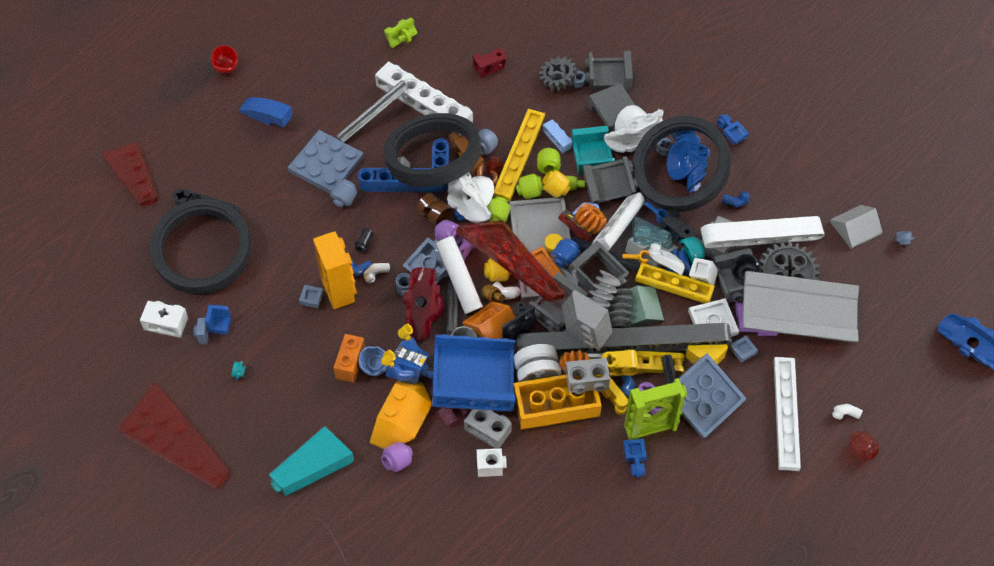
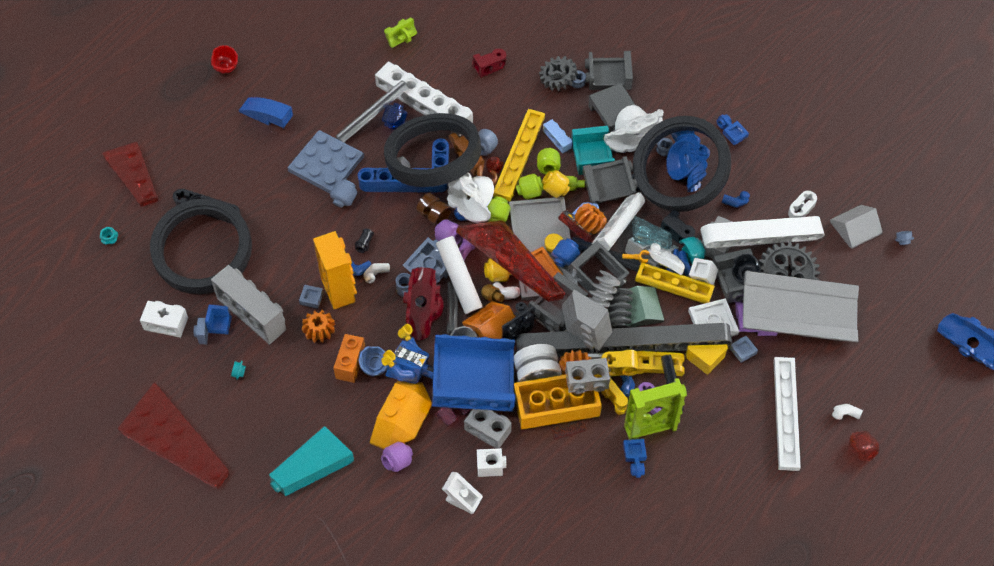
(105, 233): none -> teal plate
(249, 304): none -> light grey brick
(318, 326): none -> orange gear
(394, 115): none -> clear blue head
(461, 493): none -> white slope
(659, 212): blue hand -> none
(709, 396): sand blue plate -> none
(799, 203): none -> white beam

